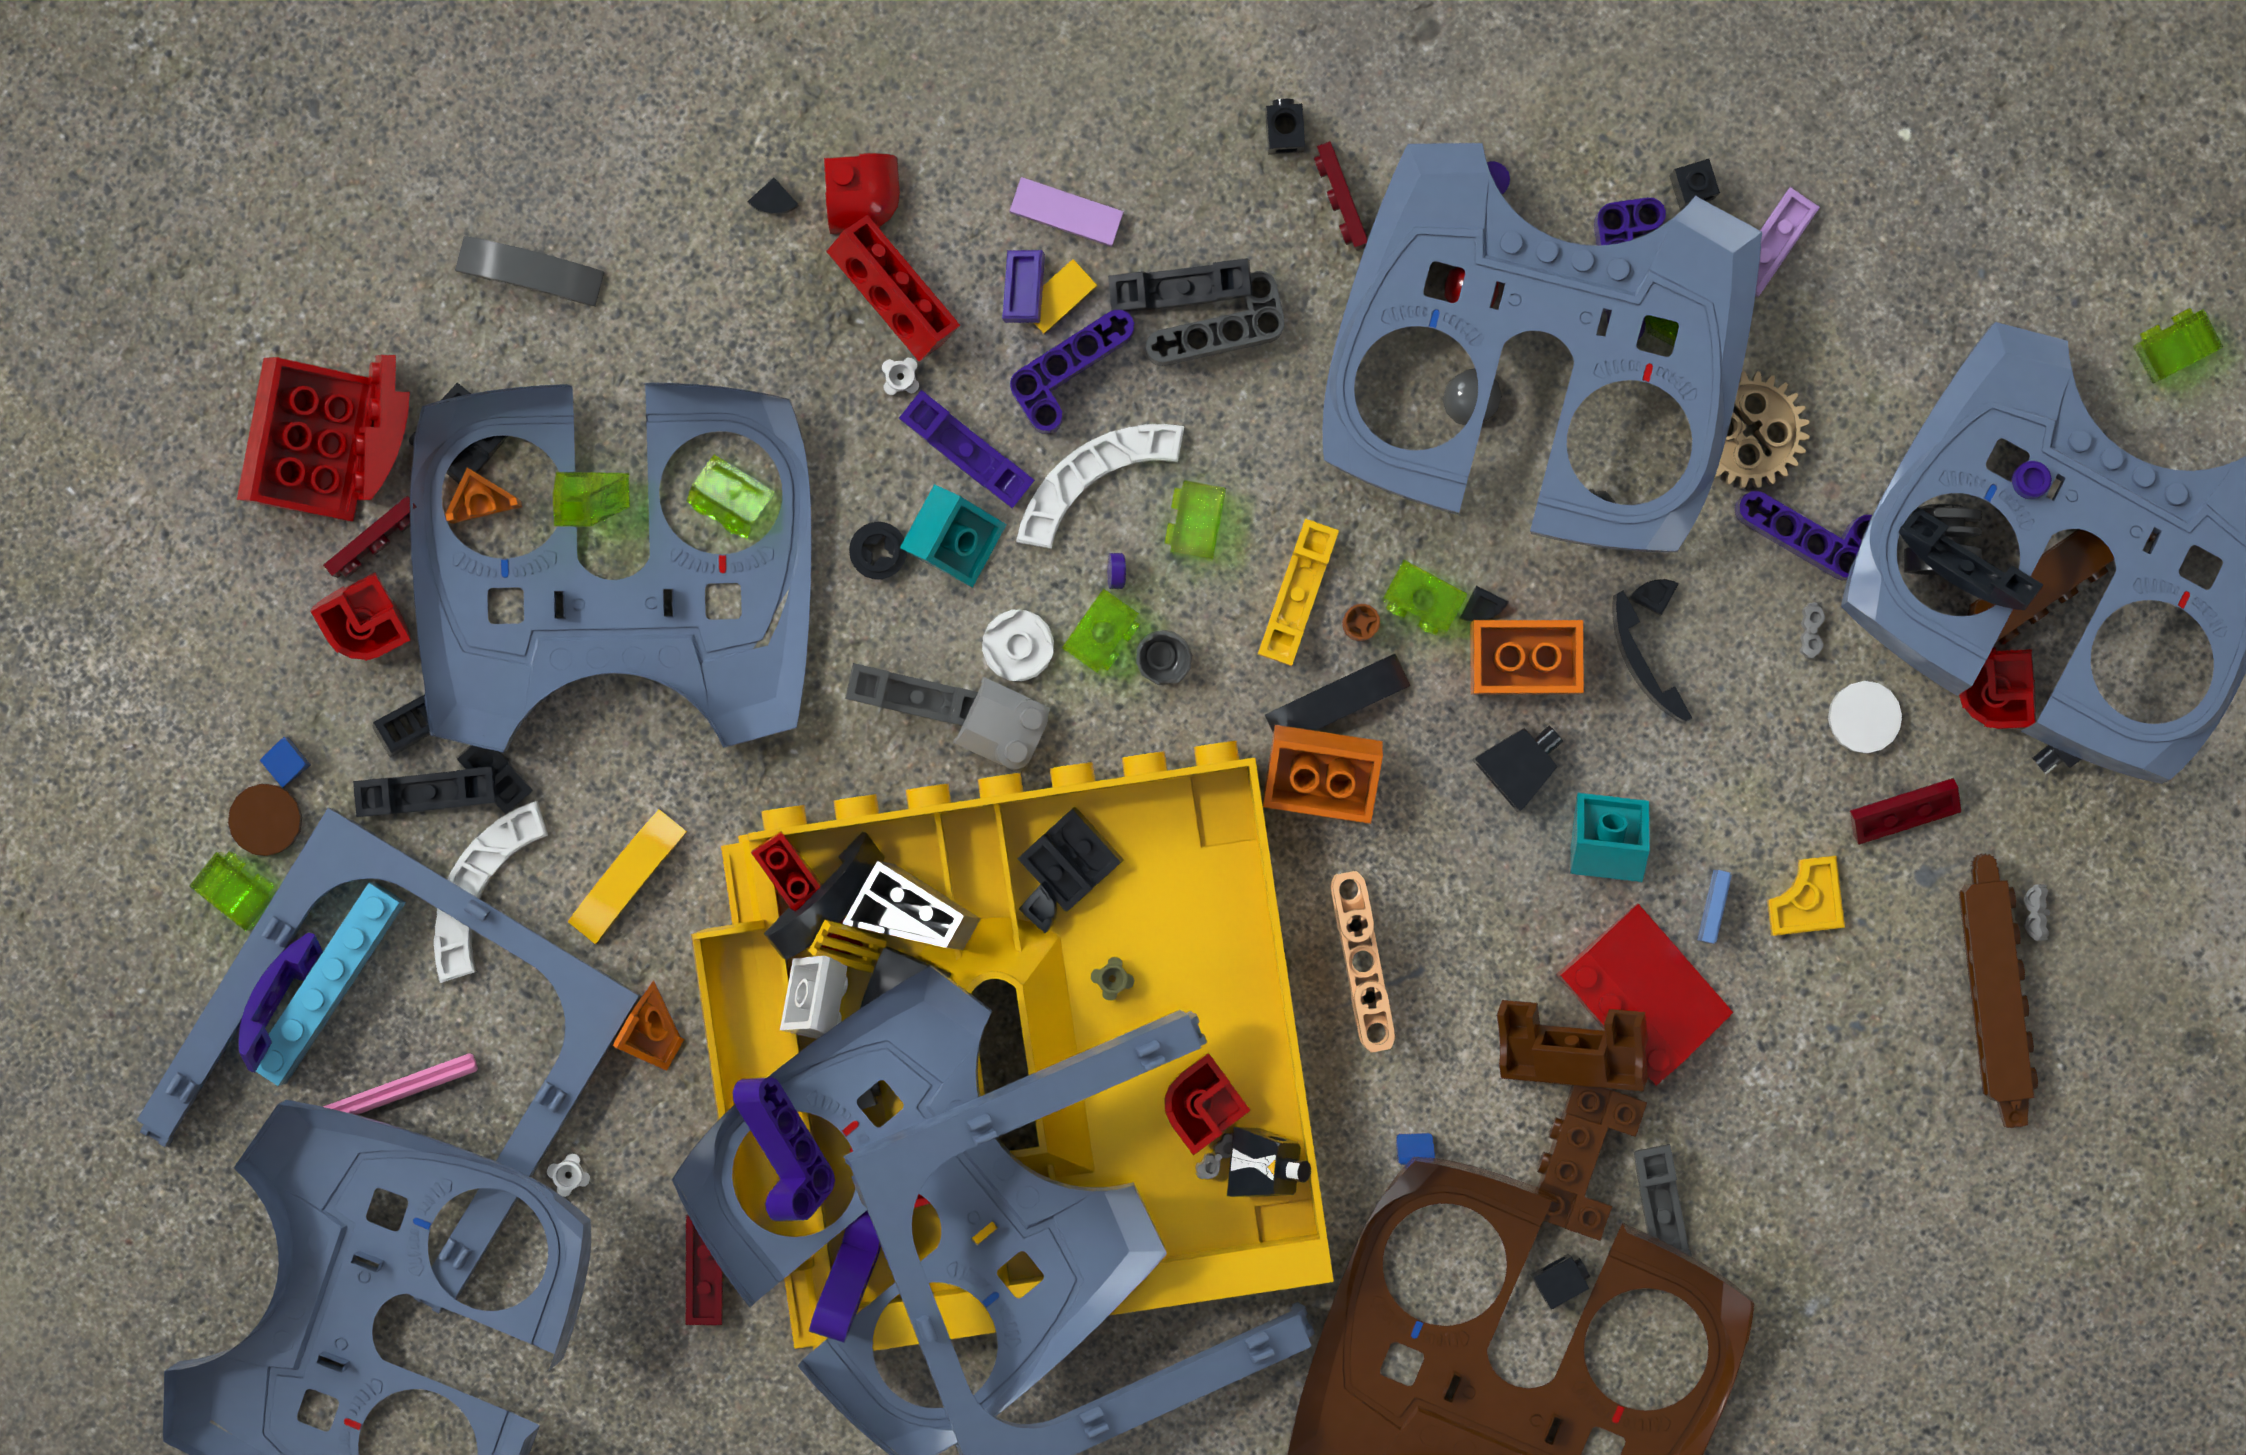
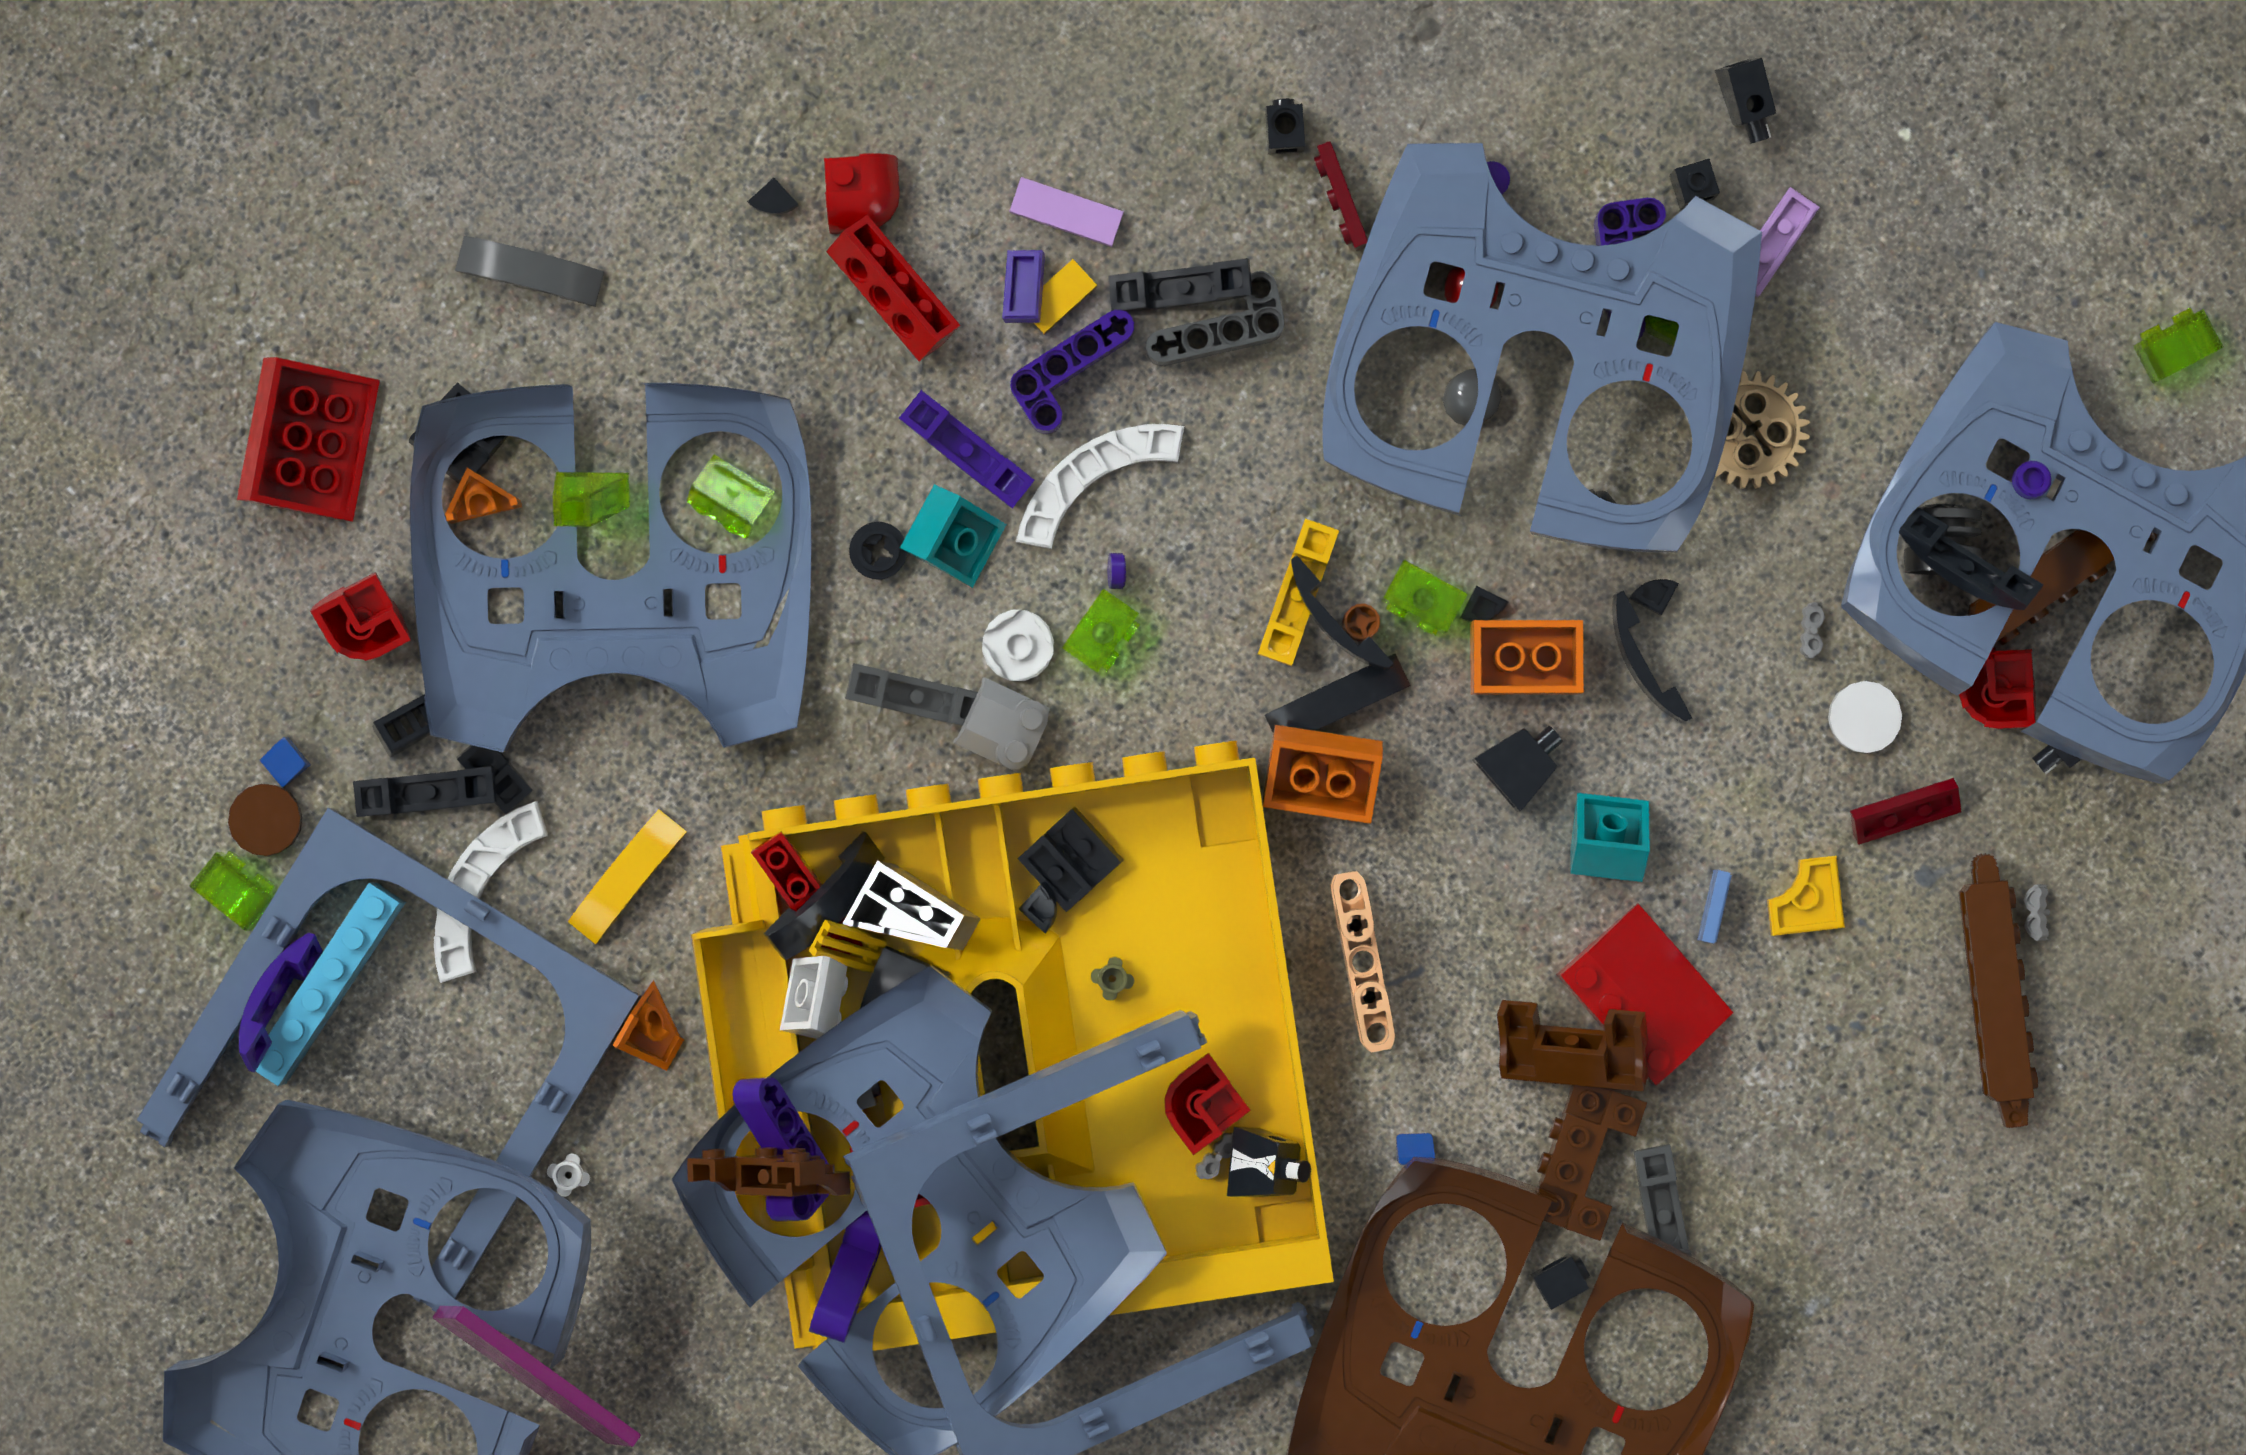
(371, 540): dark red plate -> none
(380, 444): red slope -> none
(407, 1086): bright pink axle -> none
(536, 1375): none -> magenta tile
(703, 1282): dark red plate -> none
(769, 1173): none -> reddish brown bracket
(905, 367): white plate -> none
(1163, 657): dark grey hair -> none
(1196, 520): clear neon green brick -> none
(1366, 652): none -> black slope
(1746, 81): none -> black torso
(1802, 529): dark purple beam -> none

